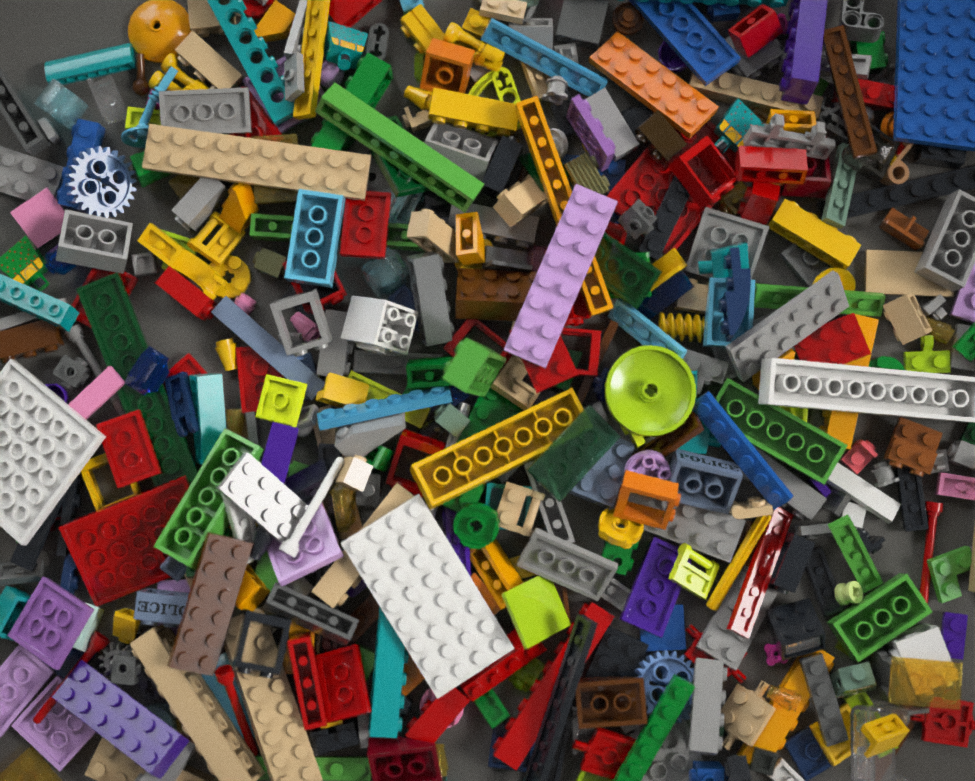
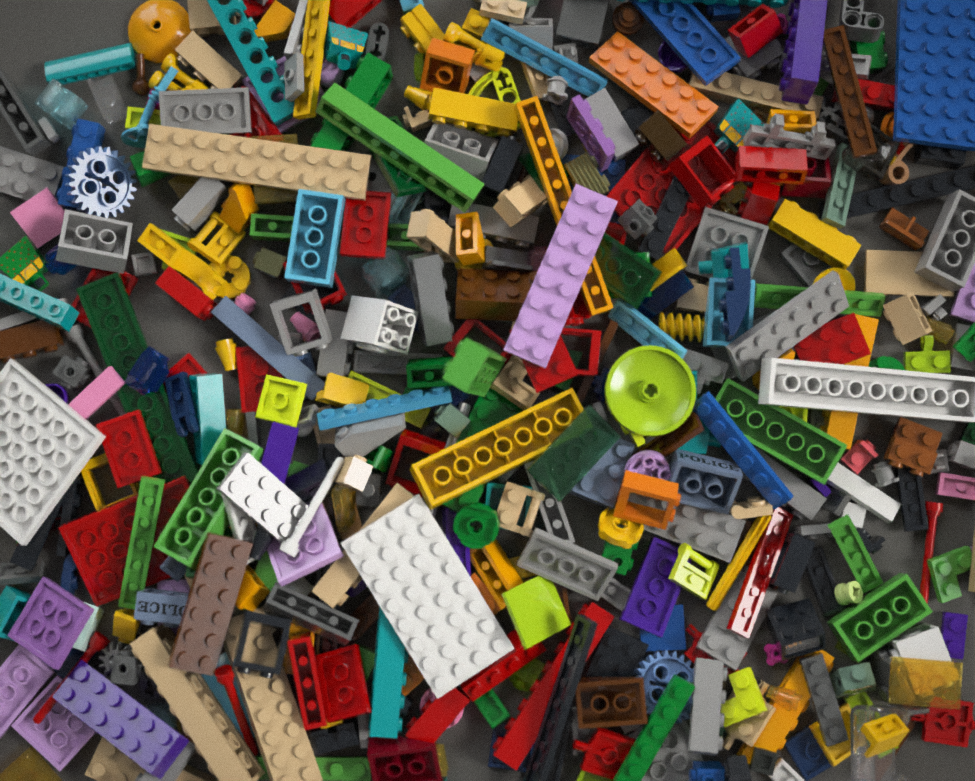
(141, 540): none -> bright green plate
(747, 700): none -> neon yellow plate

